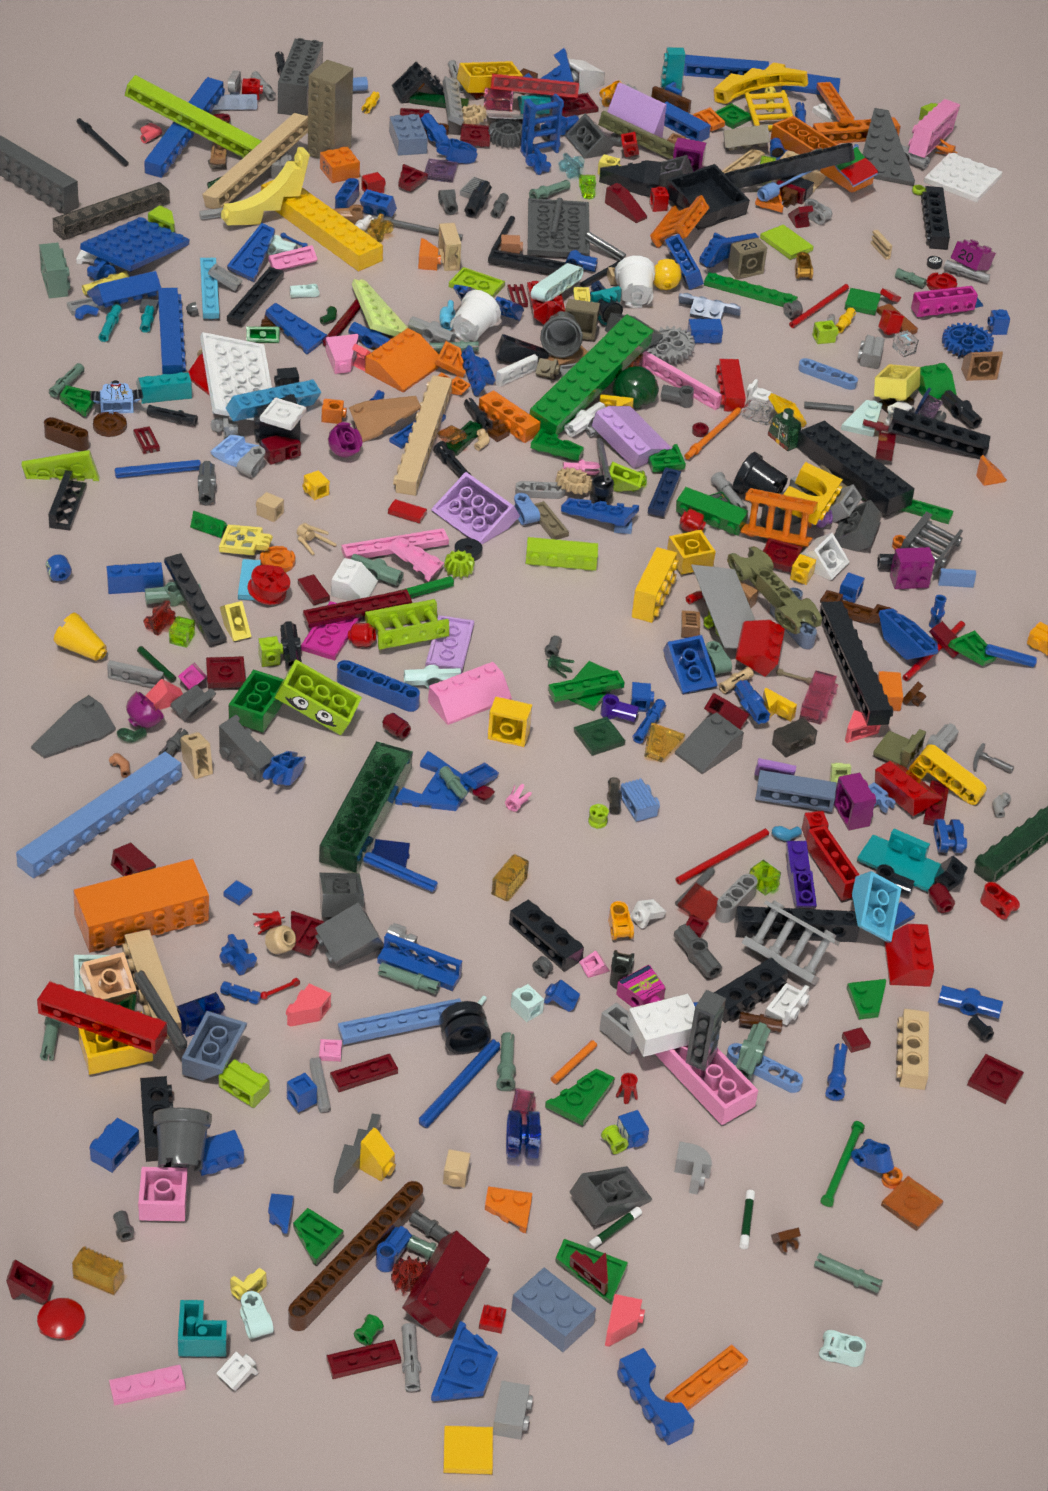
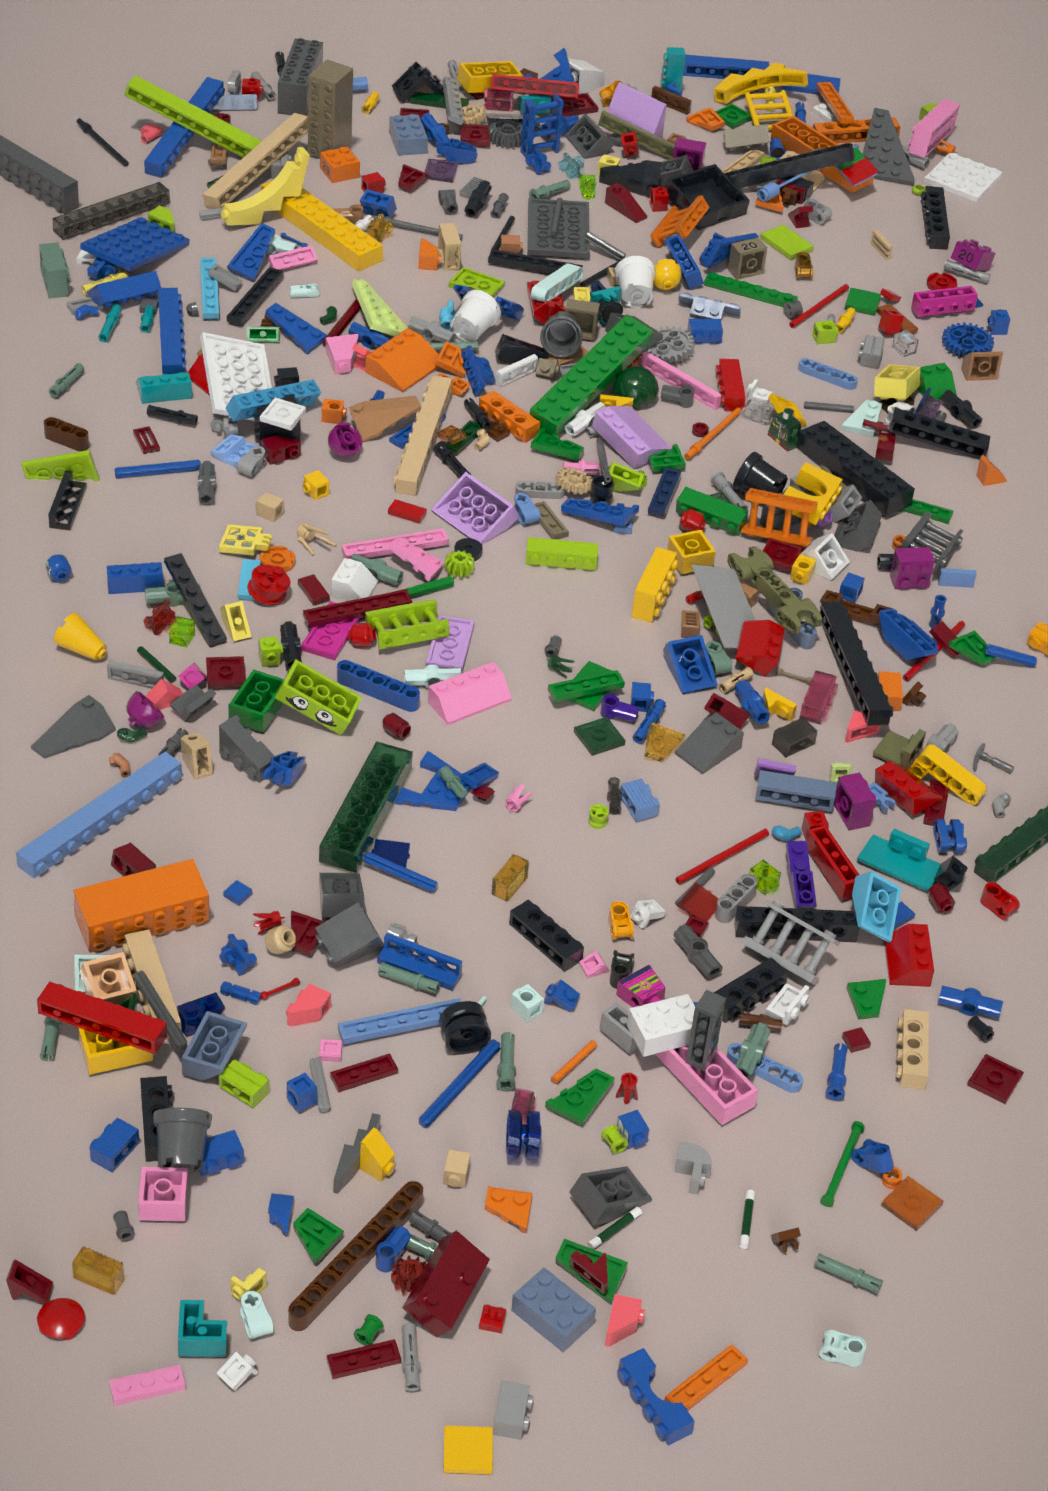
(77, 399): green wing -> none
(109, 424): reddish brown tile -> none
(116, 397): light blue torso -> none
(208, 524): green hinge -> none
(347, 194): blue beam -> none
(465, 1367): blue wing -> none
(509, 721): yellow brick -> none
(510, 291): dark red tile -> none
(542, 966): dark grey bush -> none
(589, 263): blue piece -> none
(686, 124): blue brick -> none
(888, 873): black piece -> none
(910, 278): sand green pin -> none
(934, 262): black tile -> none

